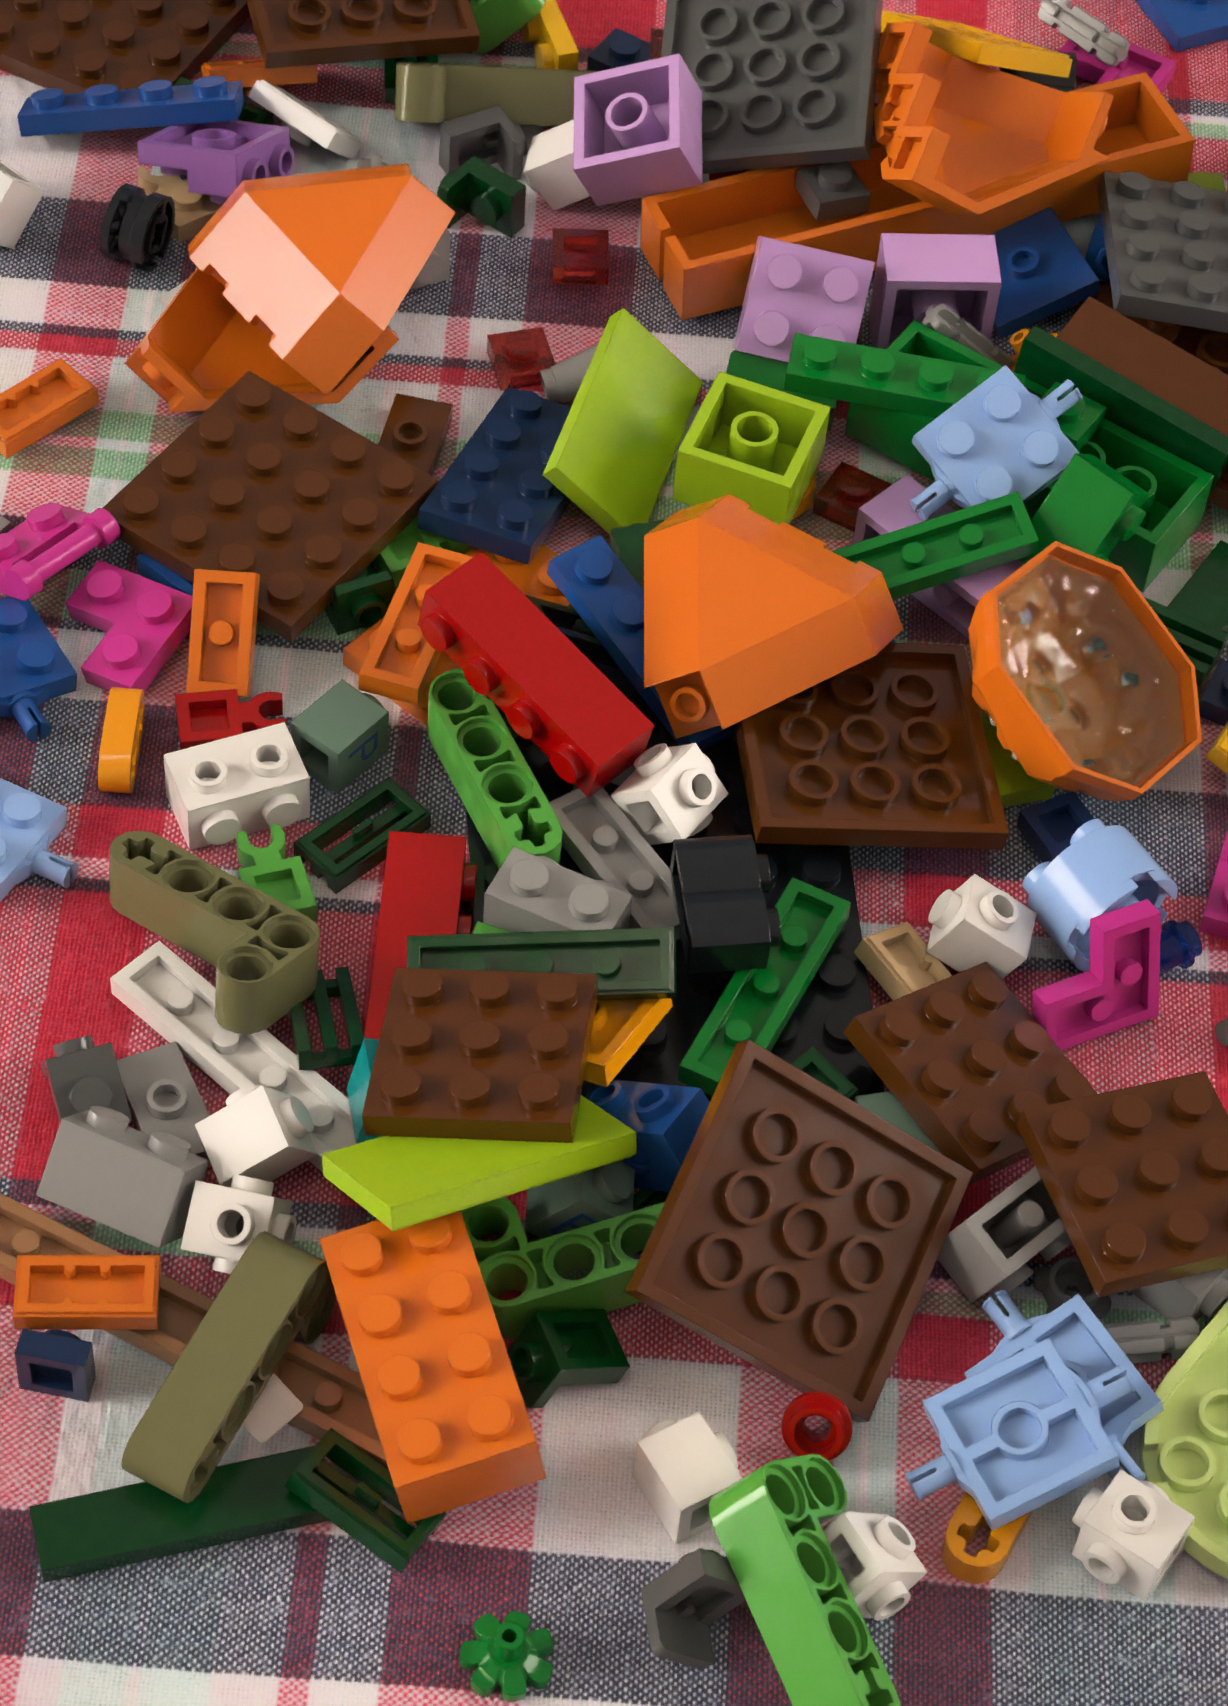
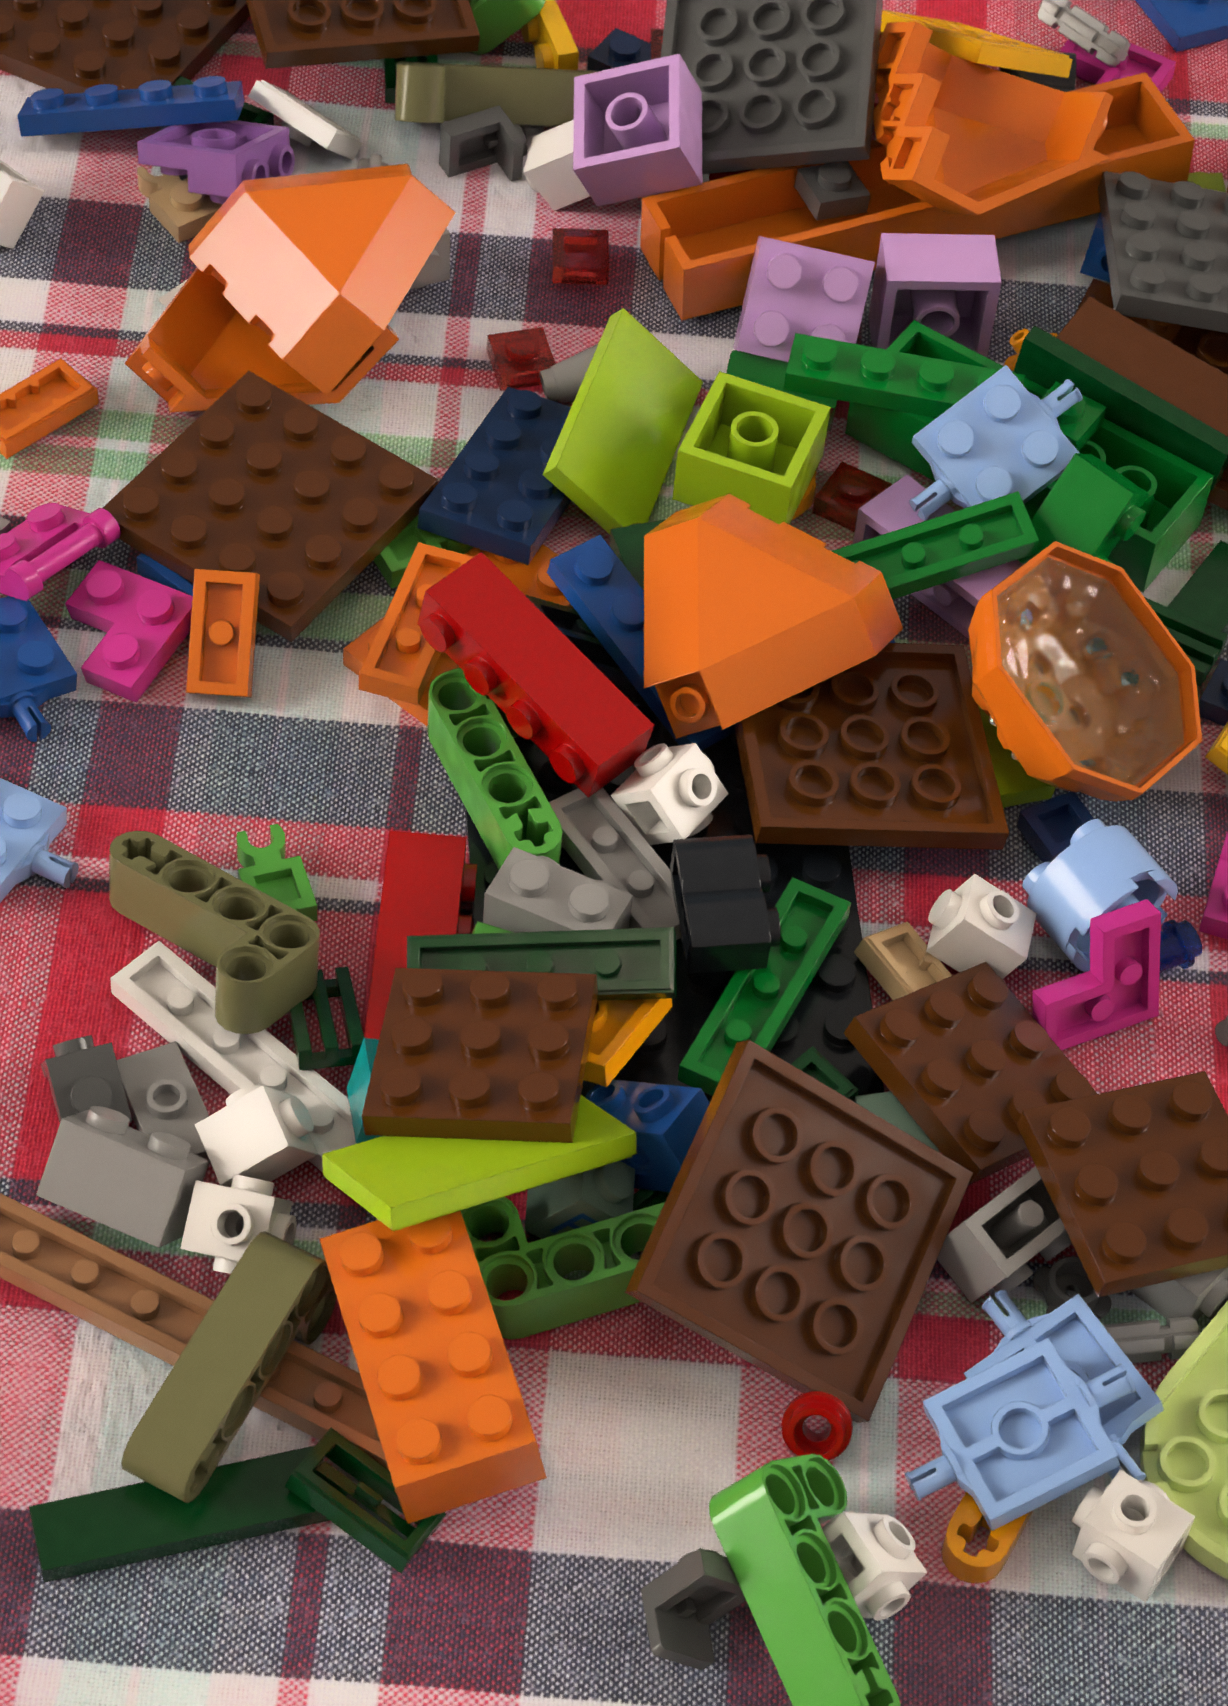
(55, 1364): dark blue plate -> none
(87, 1292): orange plate -> none
(121, 740): light orange beam -> none
(137, 227): black wheel -> none
(219, 715): red plate -> none
(237, 786): white brick -> none
(254, 69): orange plate -> none
(272, 1410): white sticker -> none
(341, 735): sand green brick -> none
(361, 601): dark green bracket -> none
(368, 841): dark green tile -> none
(417, 430): reddish brown plate -> none
(486, 195): dark green bracket -> none
(507, 1656): green plant -> none
(565, 1351): dark green bracket -> none
(681, 1470): white brick -> none
(950, 325): light grey axle -> none
(1039, 272): blue plate -> none

